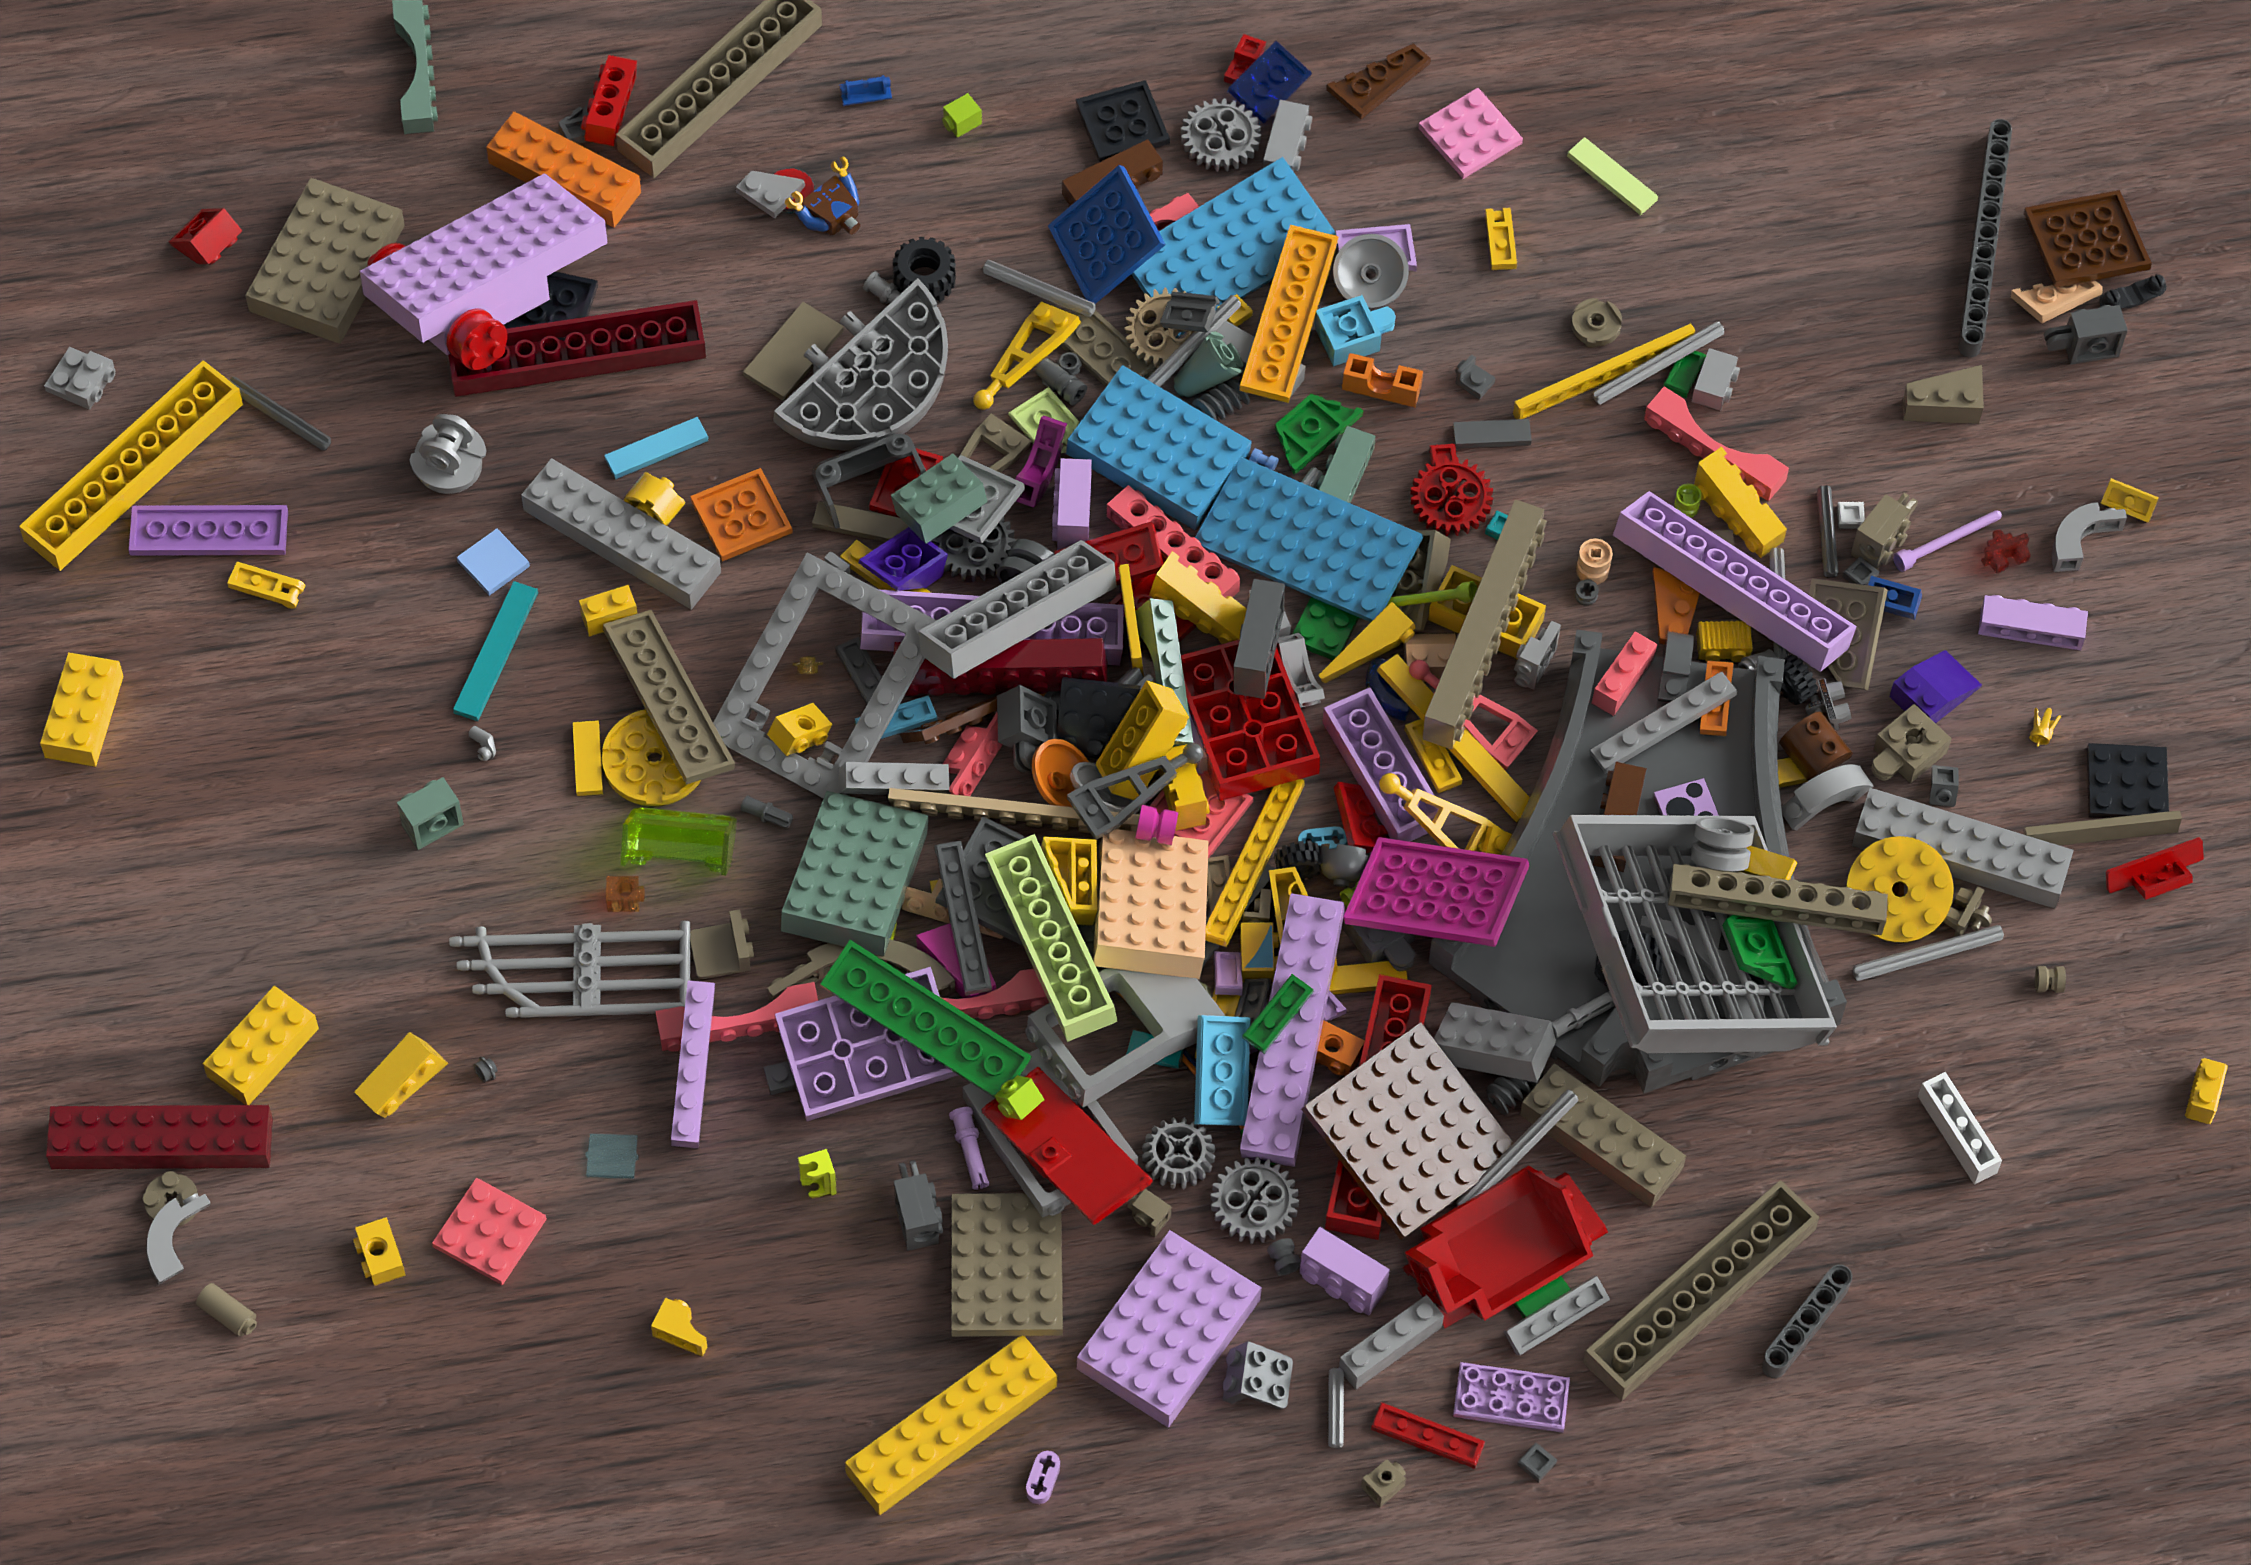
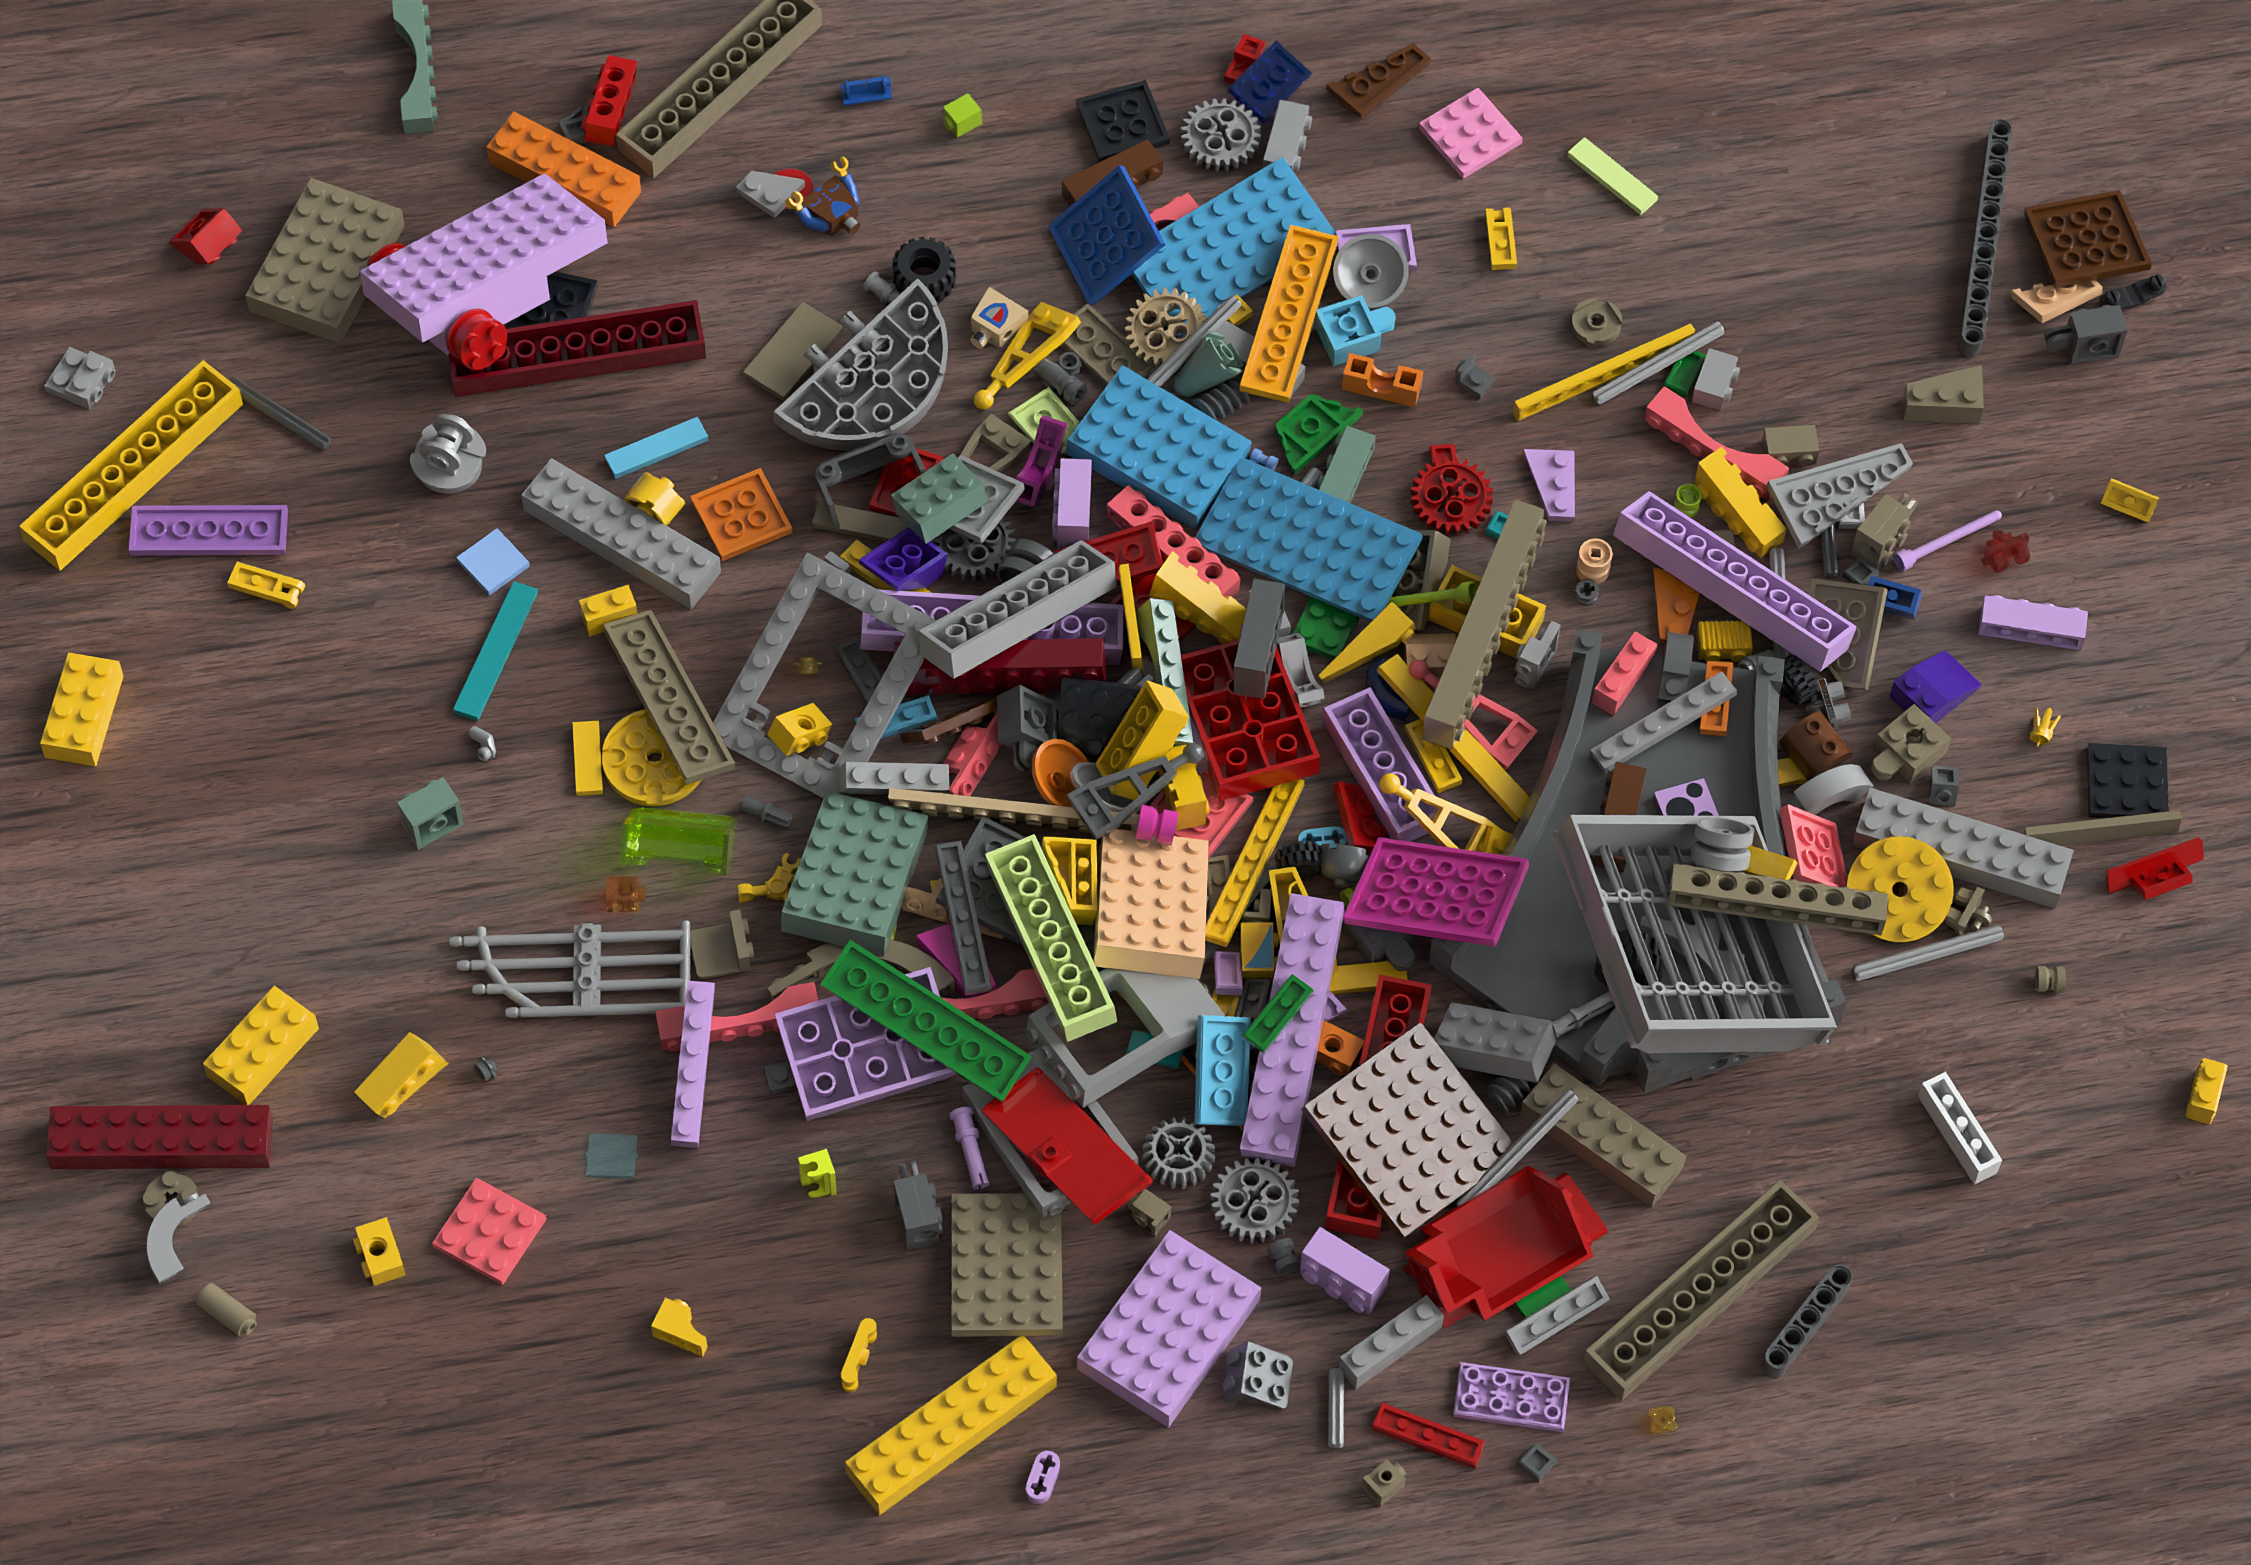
(776, 888): none -> yellow piece
(858, 1354): none -> yellow plate
(996, 320): none -> tan torso
(1018, 1097): lime brick -> none
(1039, 288): light grey axle -> none
(1189, 312): dark grey plate -> none
(1492, 433): dark grey tile -> none
(1555, 481): none -> lavender wing
(1665, 1412): none -> clear yellow plate
(1759, 949): green wing -> none
(1792, 444): none -> dark tan brick
(1814, 846): none -> coral plate
(1825, 494): none -> light grey wing
(2078, 524): light grey arch -> none

